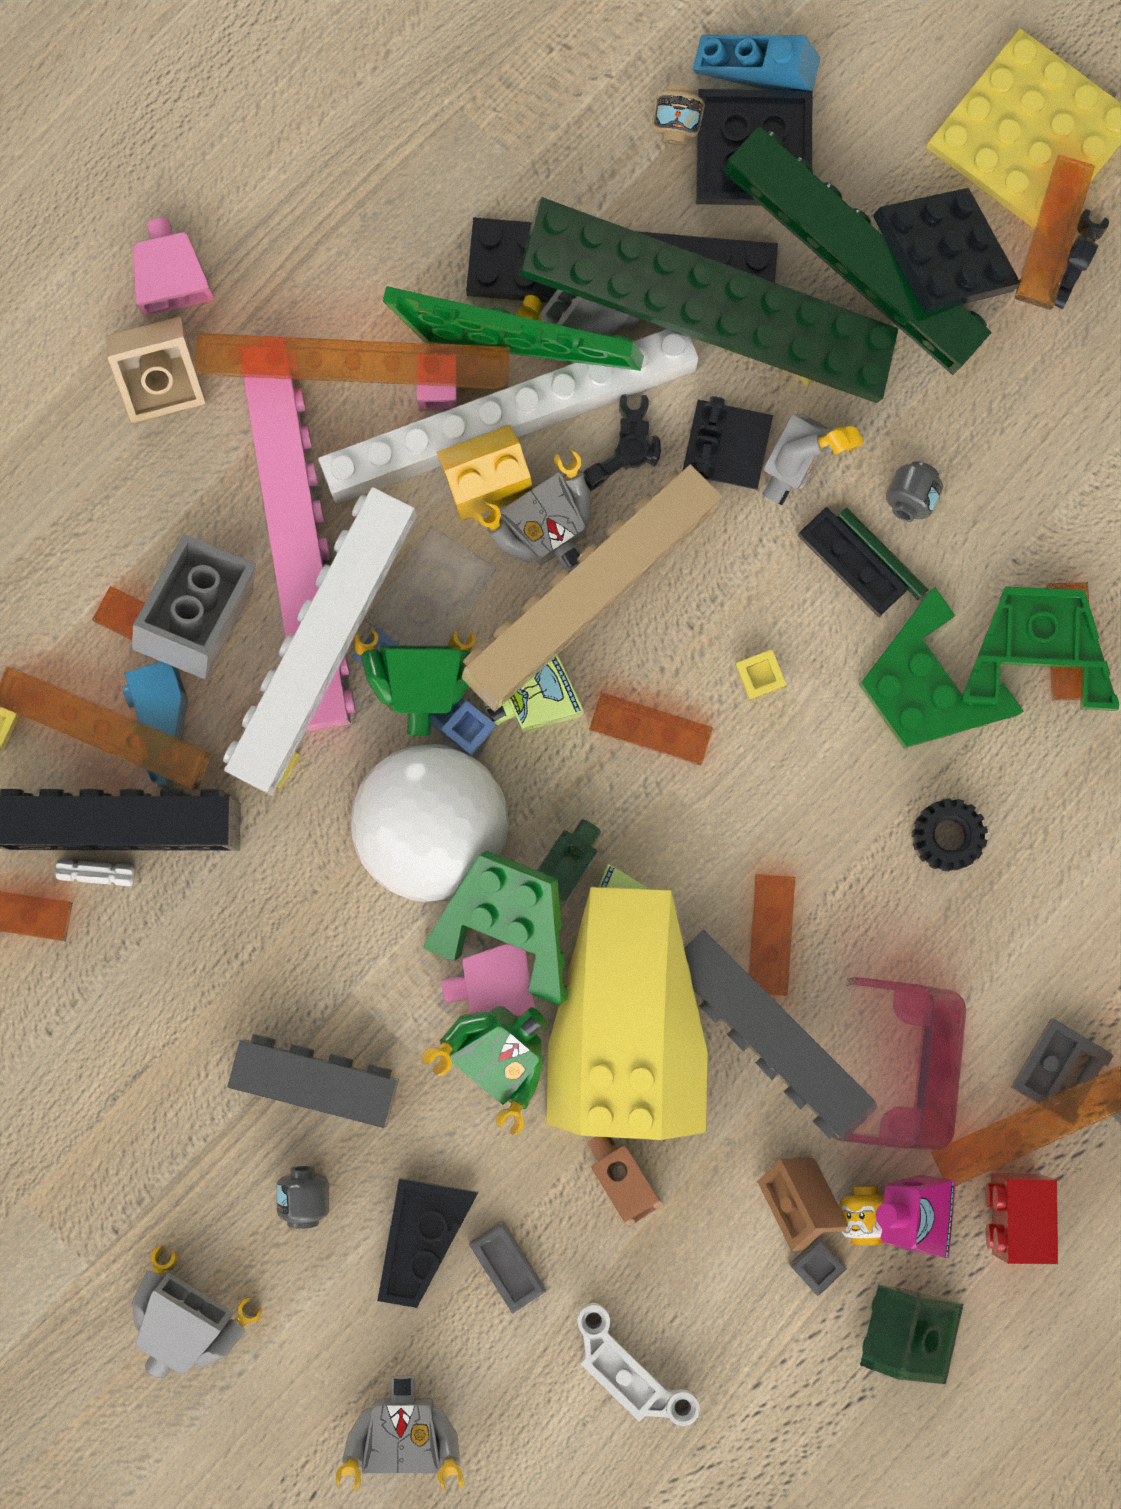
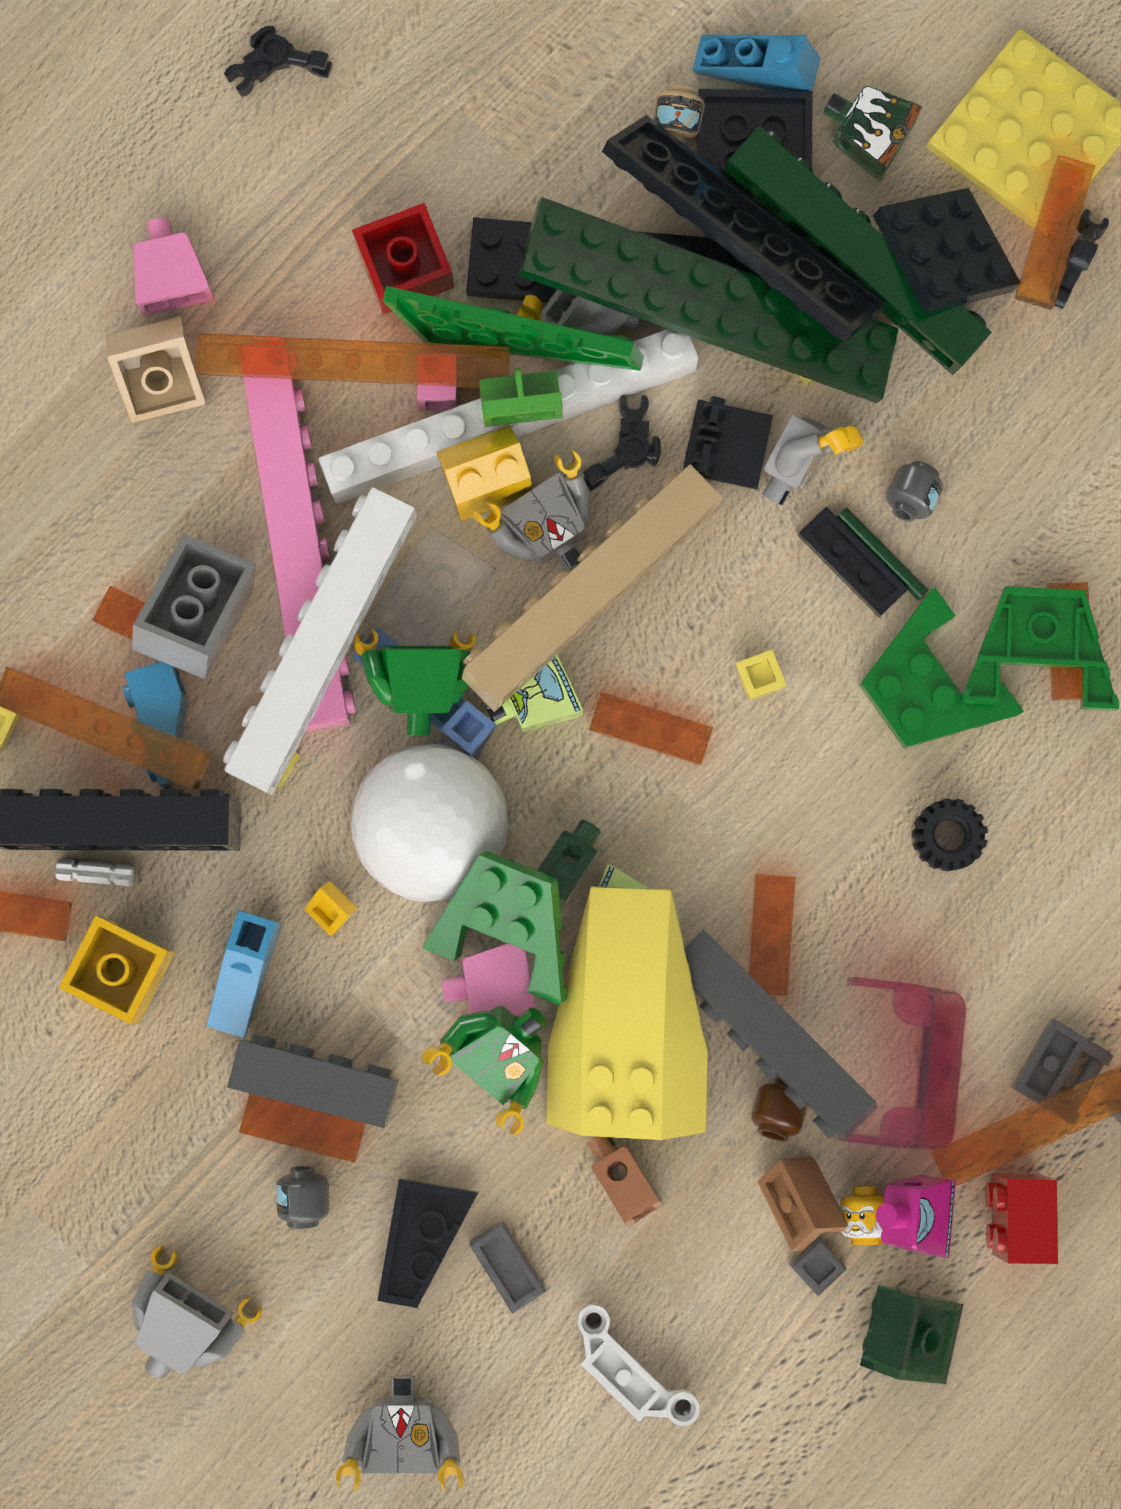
(117, 970): none -> yellow brick
(243, 973): none -> dark azure slope
(272, 54): none -> black piece
(302, 1128): none -> clear orange tile
(330, 908): none -> yellow plate
(404, 254): none -> red brick
(520, 398): none -> bright green panel
(744, 227): none -> black plate
(775, 1113): none -> reddish brown head
(872, 127): none -> torso

